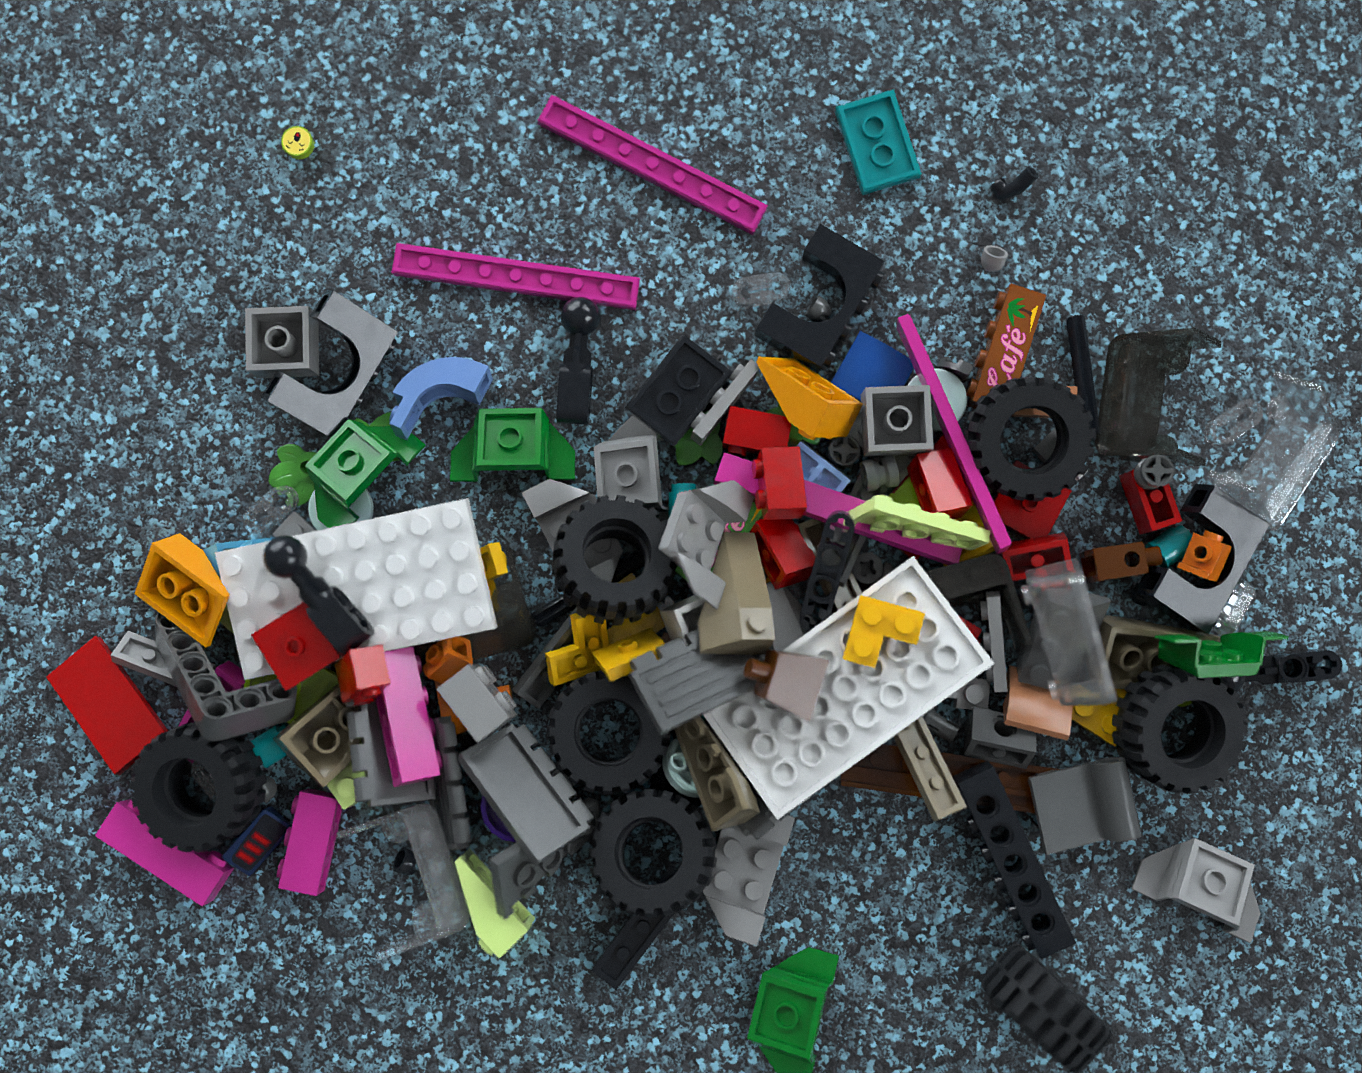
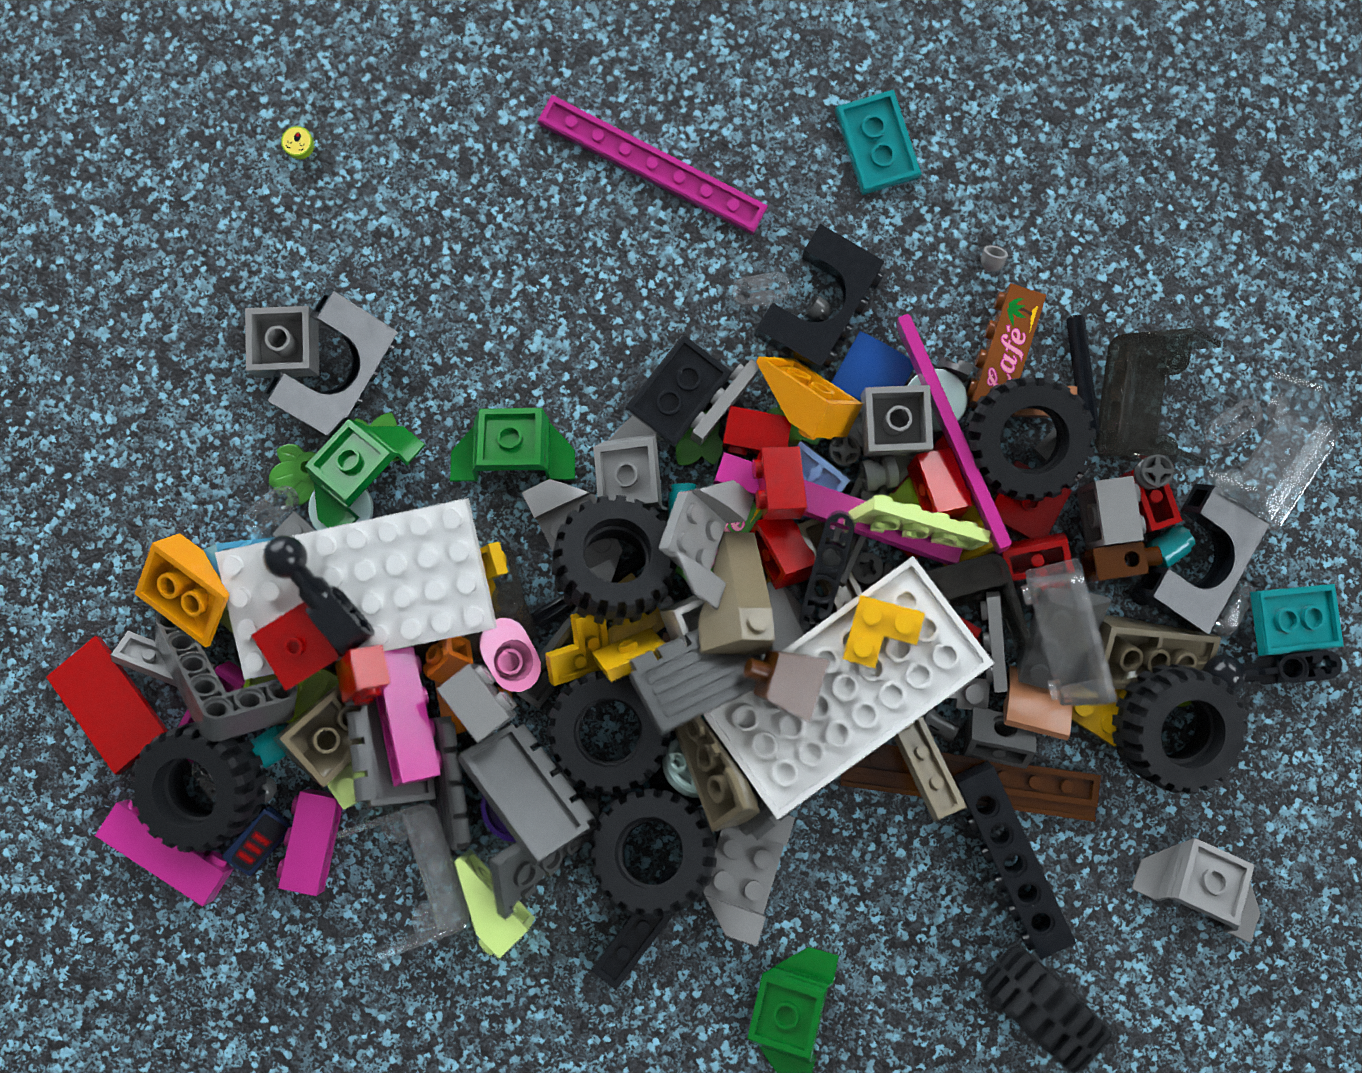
(405, 862): black hinge -> none
(433, 381): medium blue arch -> none
(510, 655): none -> bright pink piece
(515, 276): dark pink tile -> none
(580, 319): black beam -> none
(1016, 187): black arm -> none
(1085, 805): dark grey door -> none
(1111, 512): none -> light grey brick
(1213, 563): orange brick -> none
(1233, 656): green piece -> none
(1296, 619): none -> teal tile

